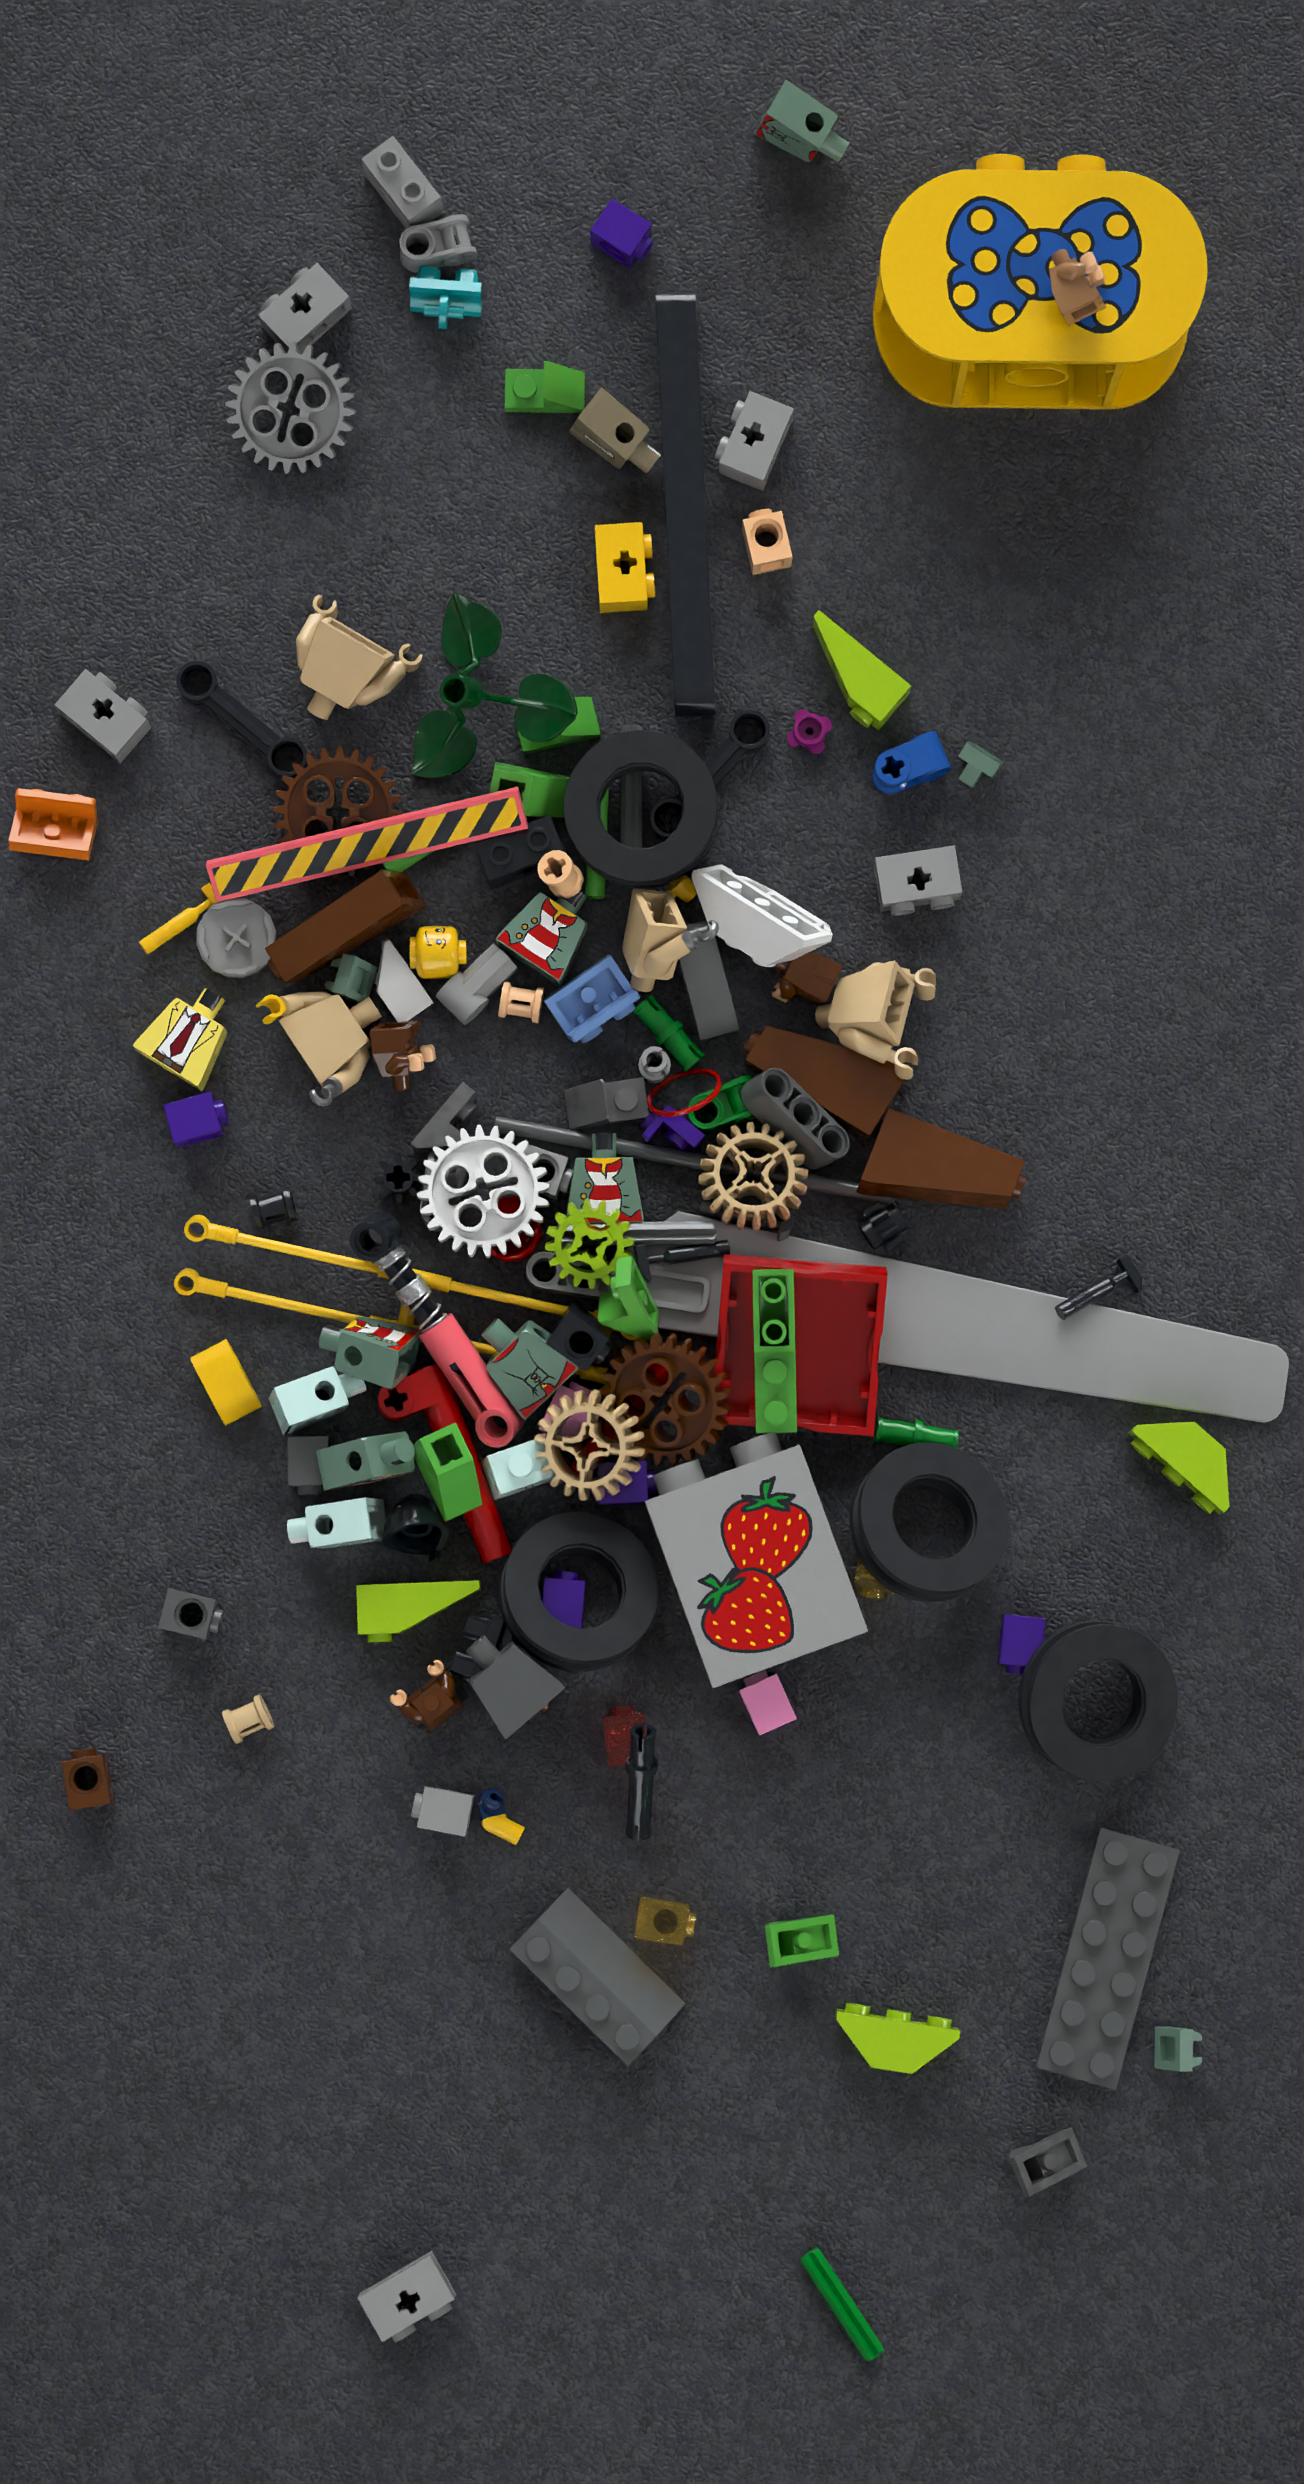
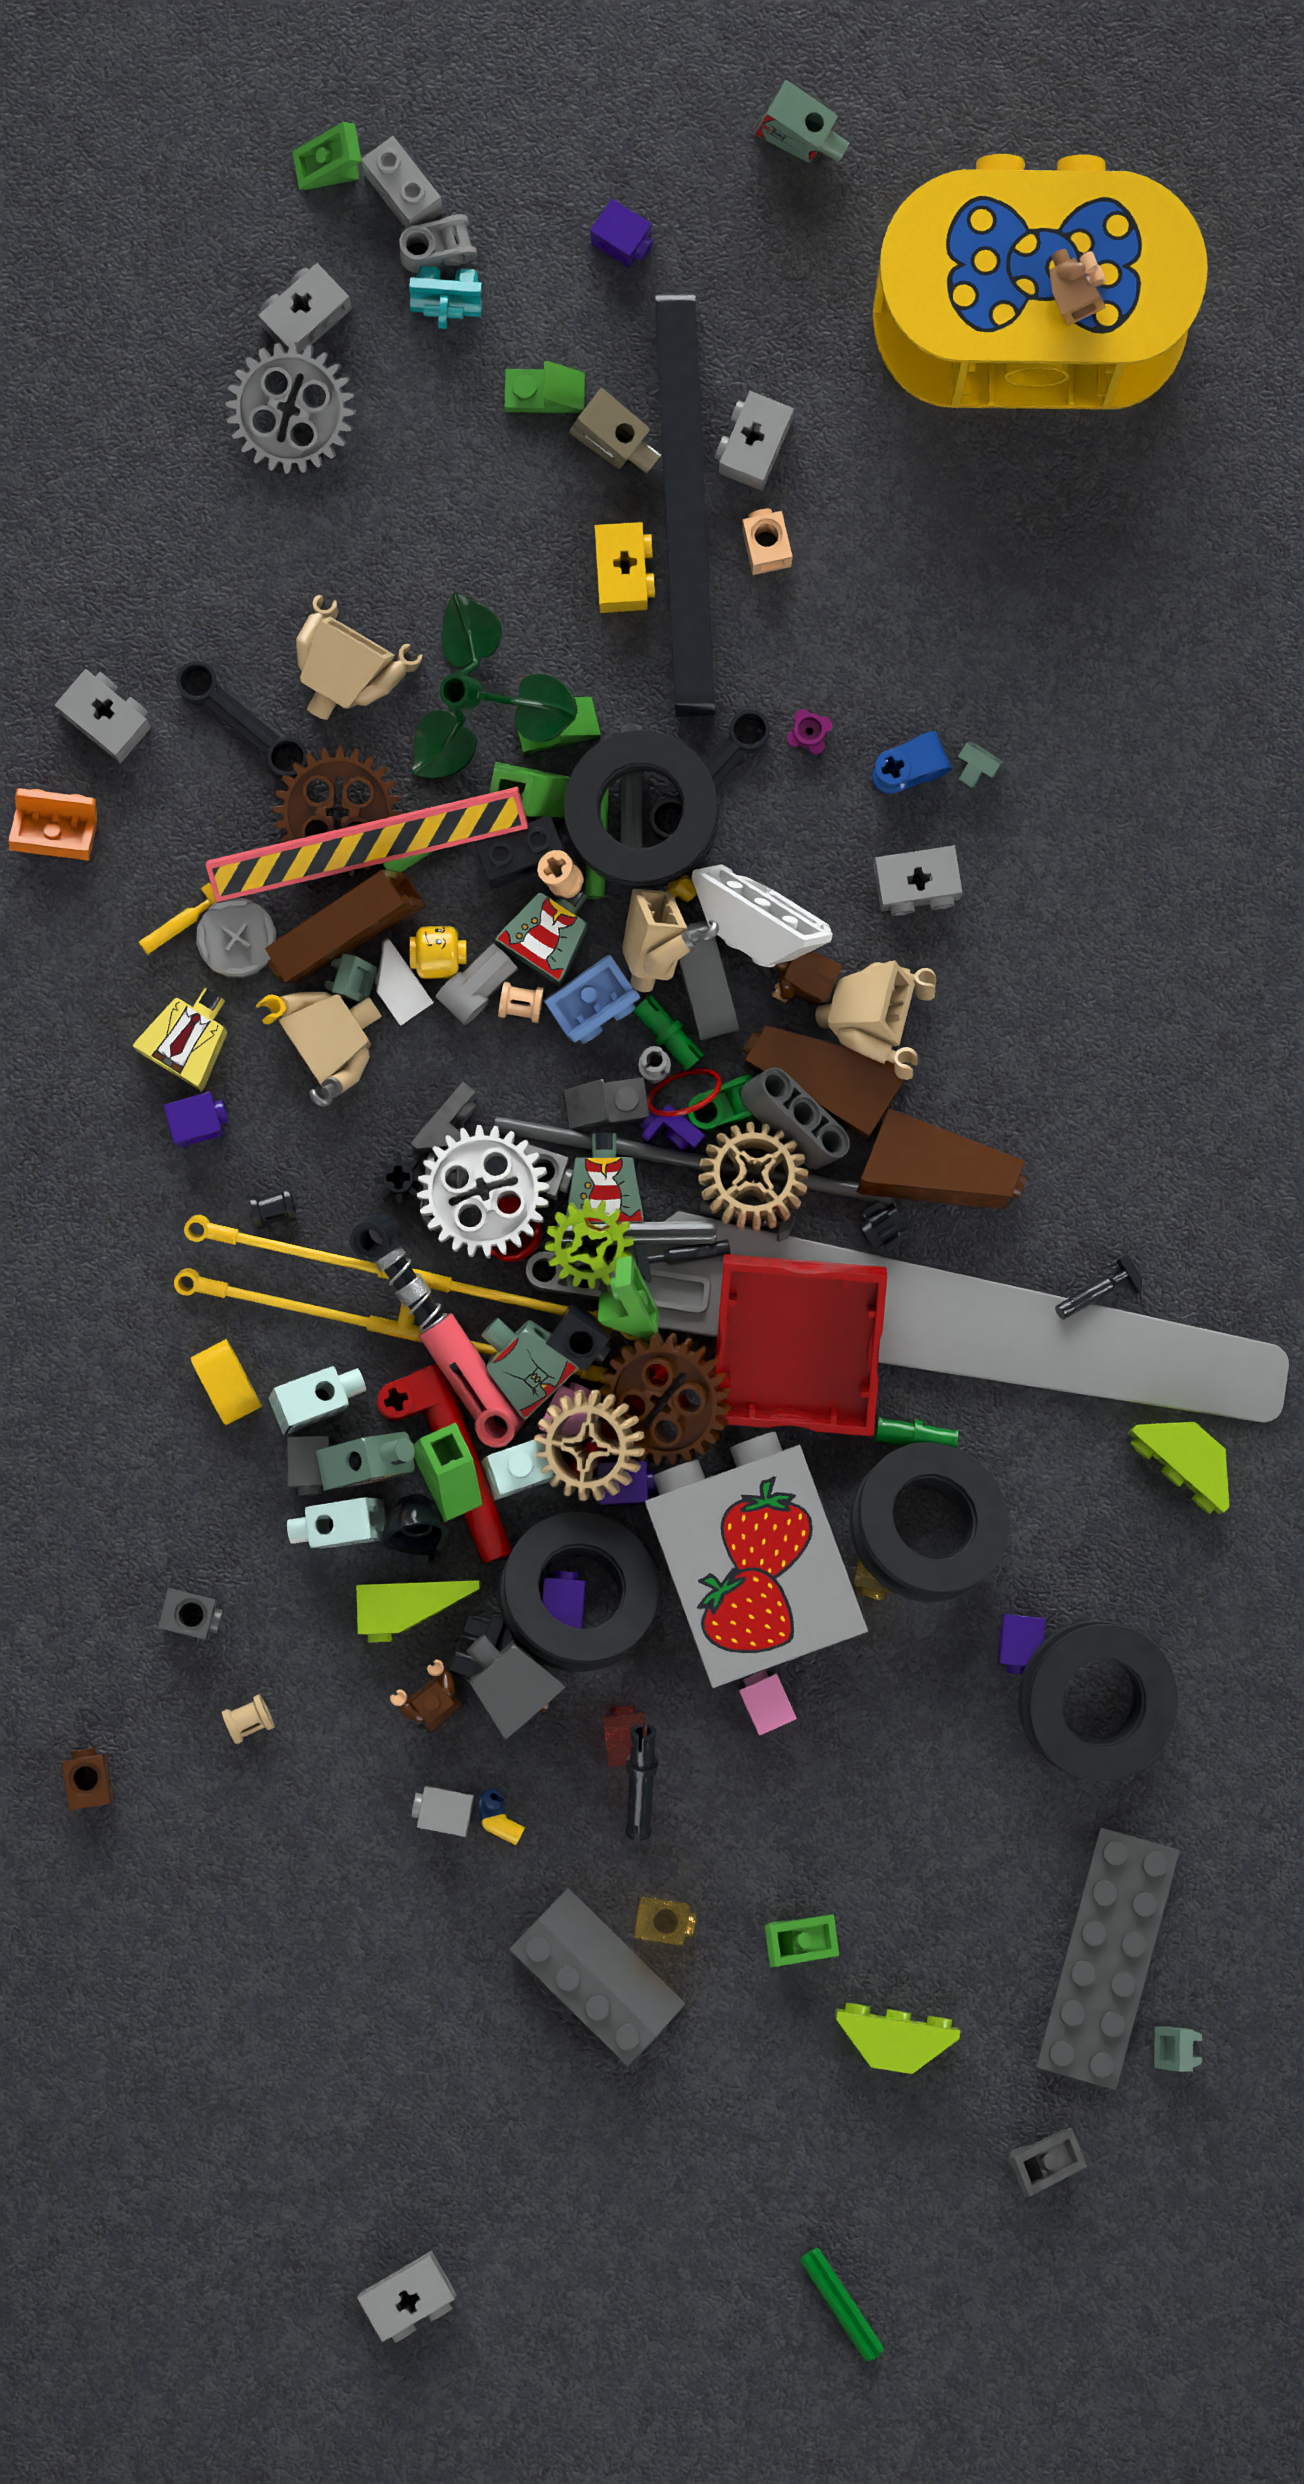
(328, 158): none -> bright green slope
(373, 1350): sand green torso -> none
(397, 1051): reddish brown piece -> none
(774, 1351): bright green slope -> none
(865, 681): lime slope -> none

